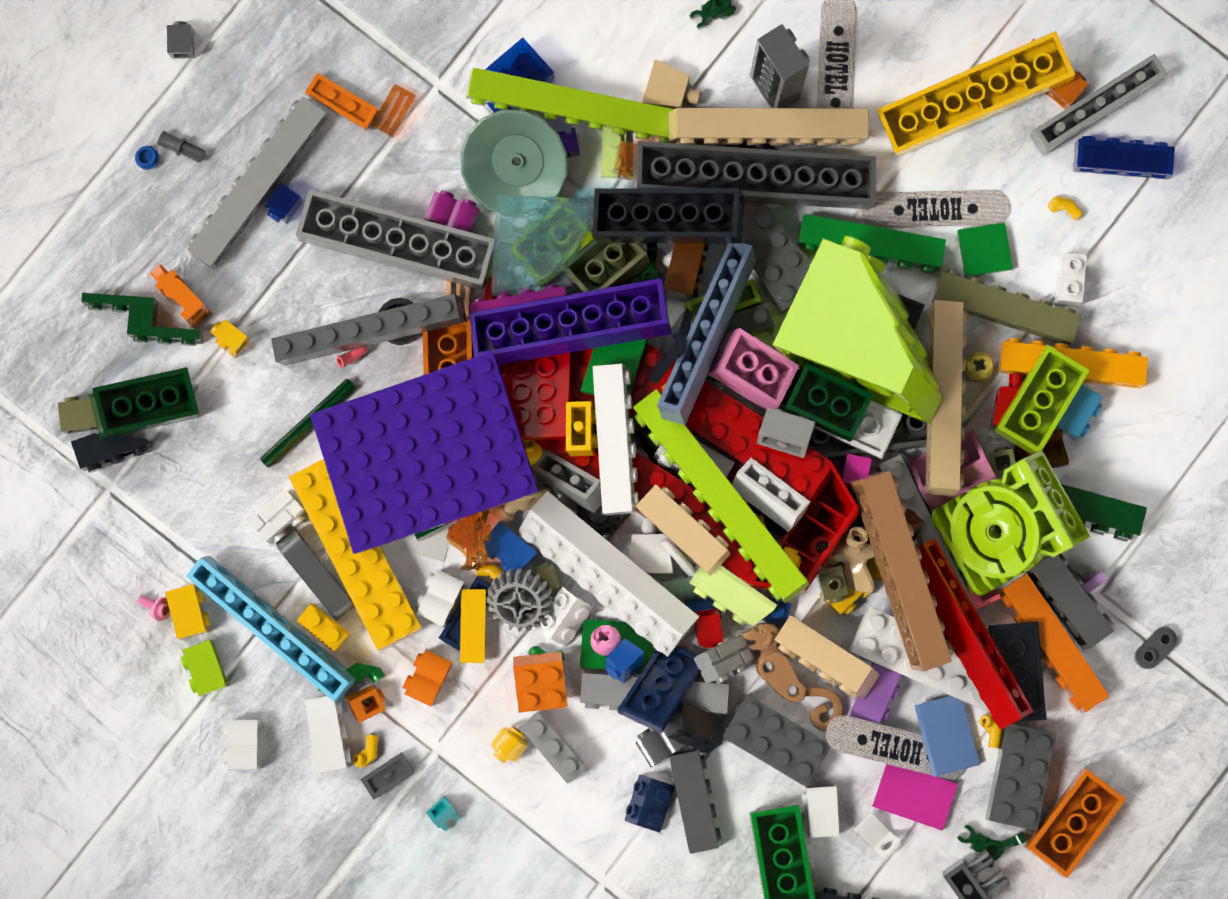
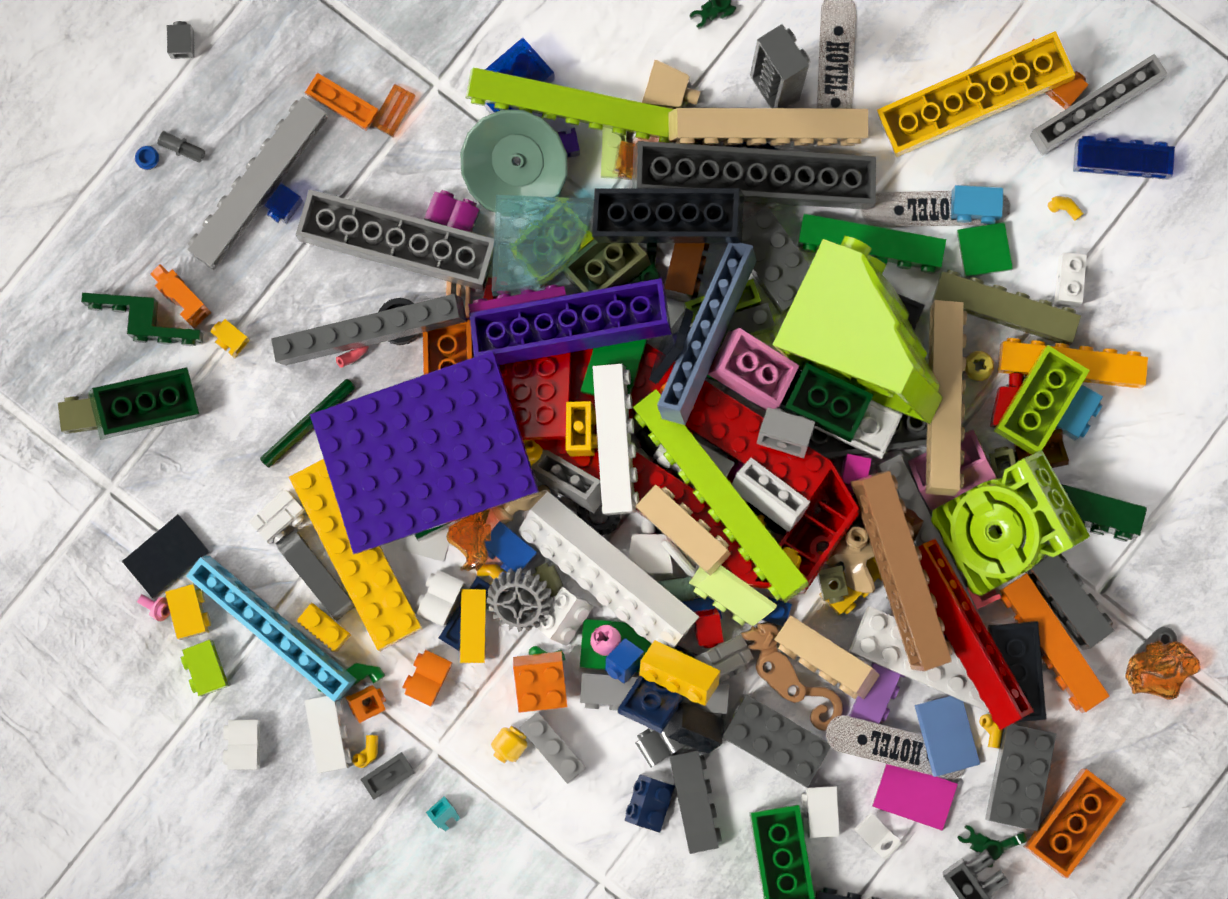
(93, 452): black slope -> none
(165, 556): none -> black tile
(679, 673): none -> yellow brick
(976, 204): none -> dark azure brick
(1092, 581): lavender plate -> none
(1161, 669): none -> clear orange piece

